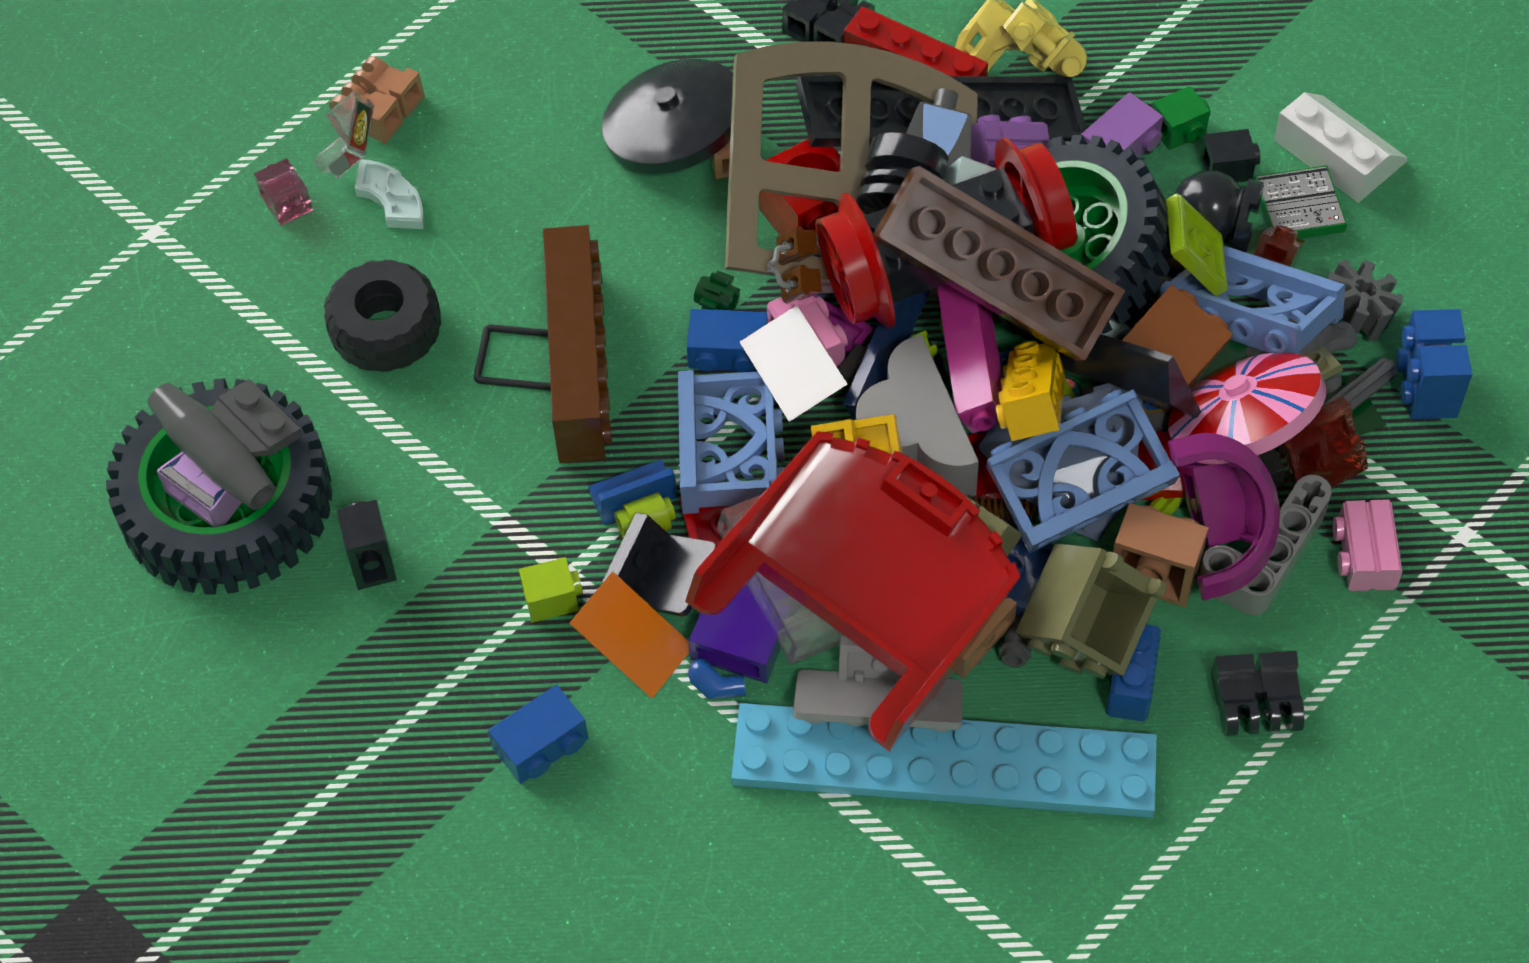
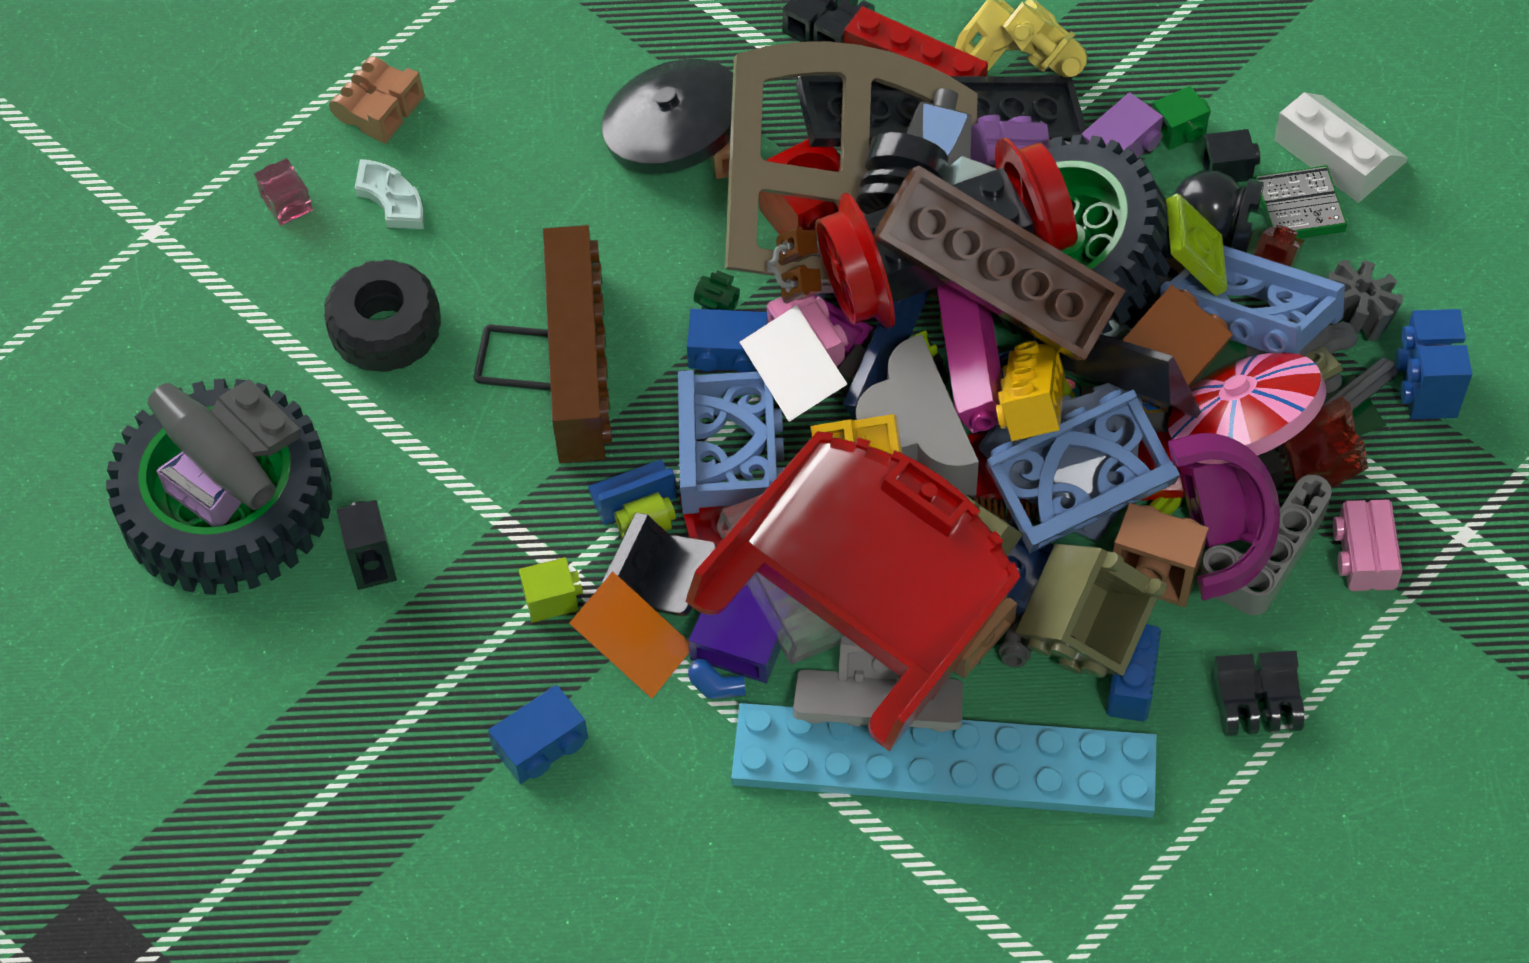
(352, 122): clear slope -> none

